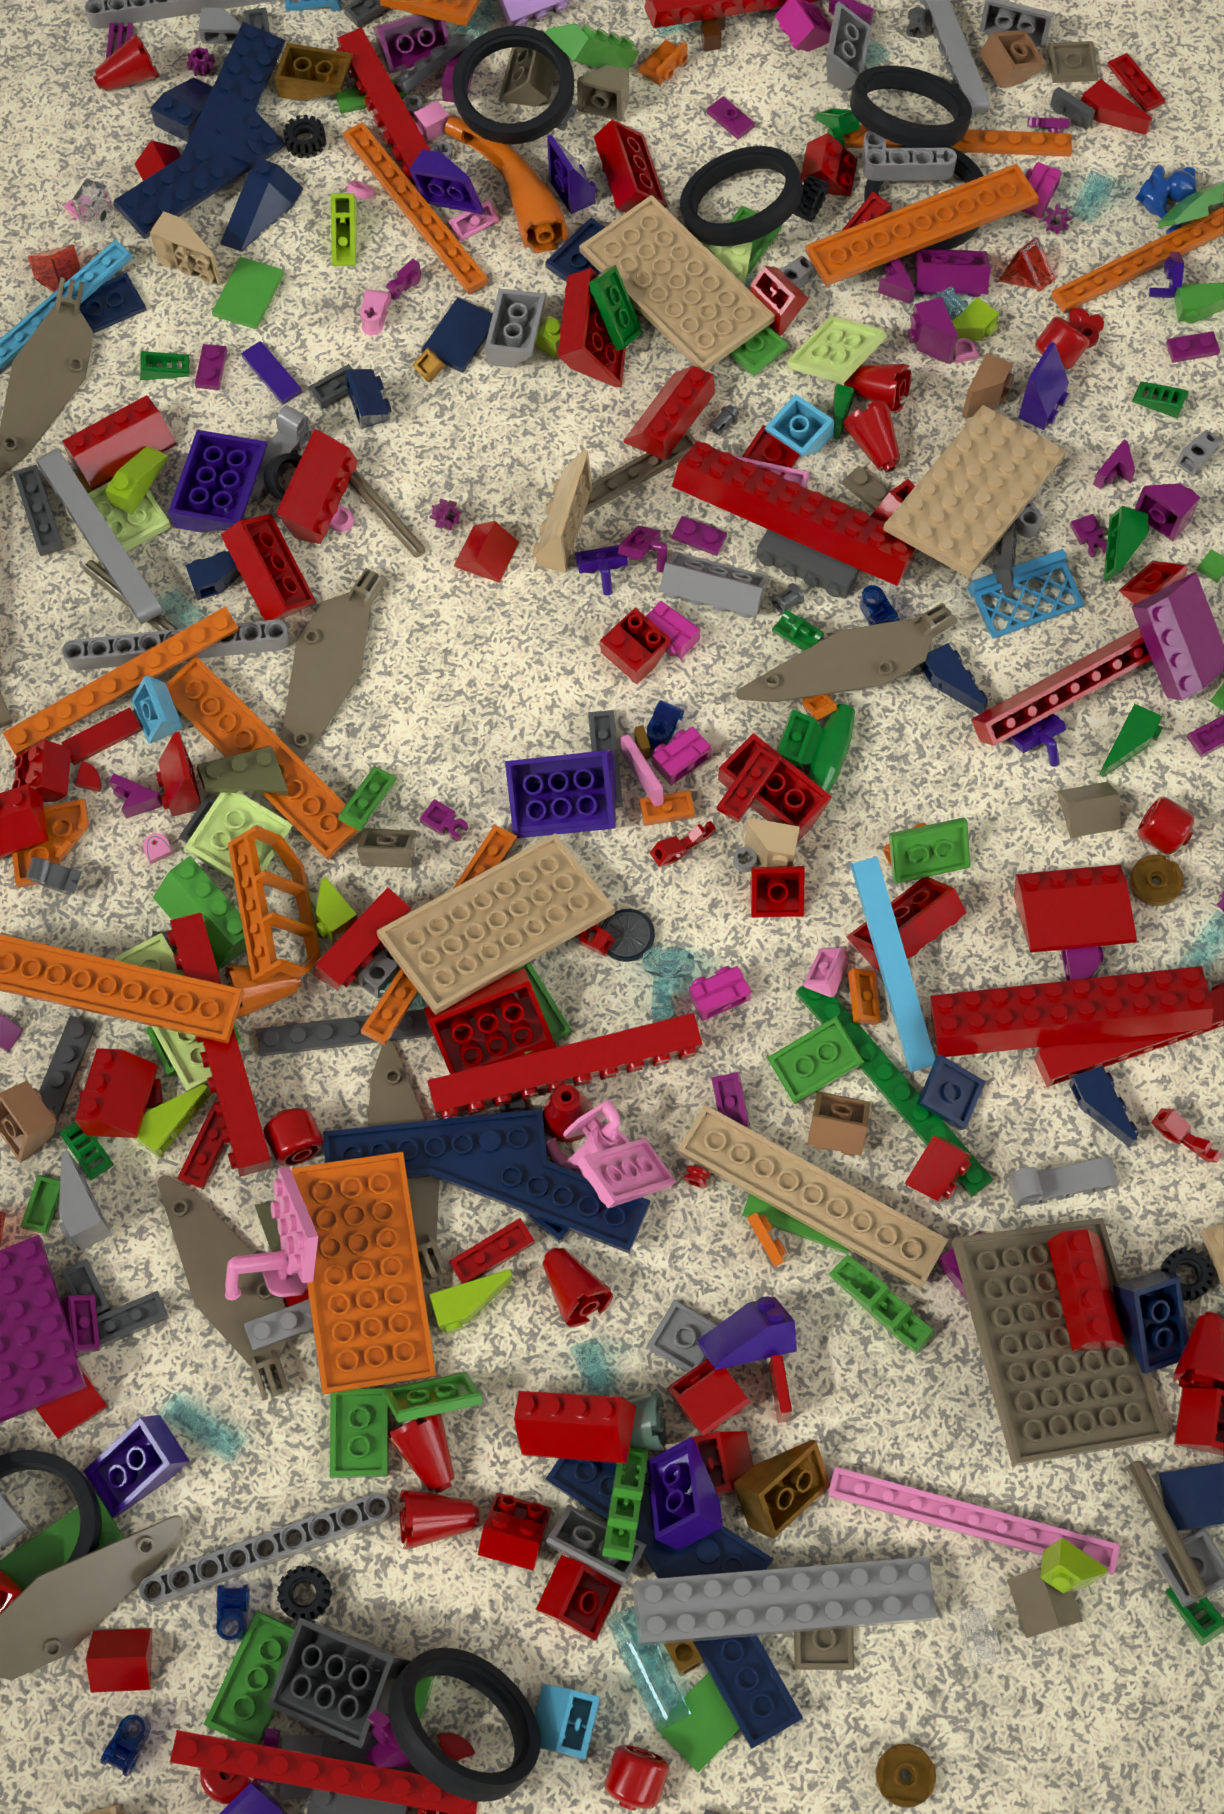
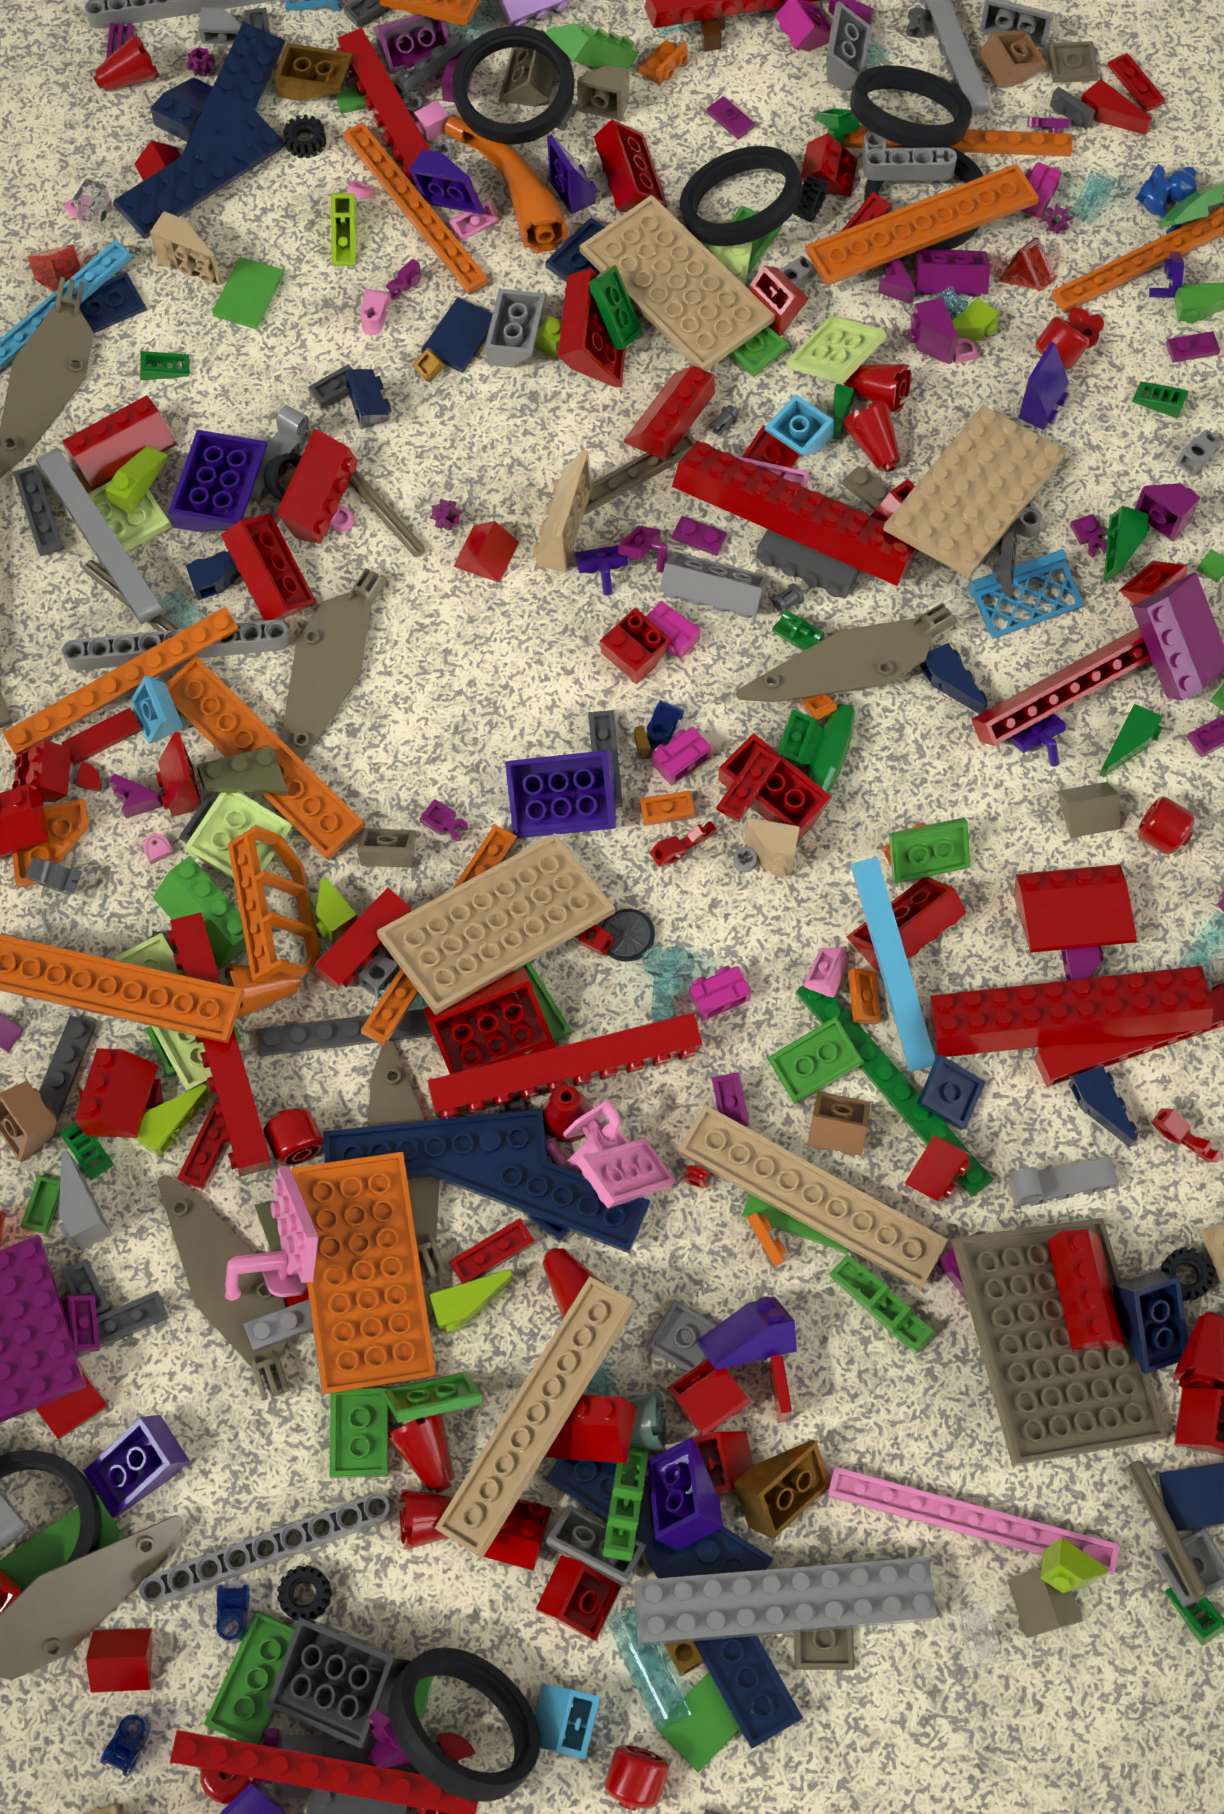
(202, 1427): clear light blue tile -> none
(211, 367): magenta plate -> none
(263, 199): dark blue wedge -> none
(271, 372): dark purple tile -> none
(367, 798): bright green tile -> none
(535, 1417): none -> tan plate
(642, 770): bright pink tile -> none
(777, 891): red slope -> none
(877, 612): clear blue piece -> none
(922, 1775): pearl gold plate -> none
(989, 385): medium nougat slope -> none
(1119, 464): magenta slope -> none
(1162, 869): pearl gold plate -> none

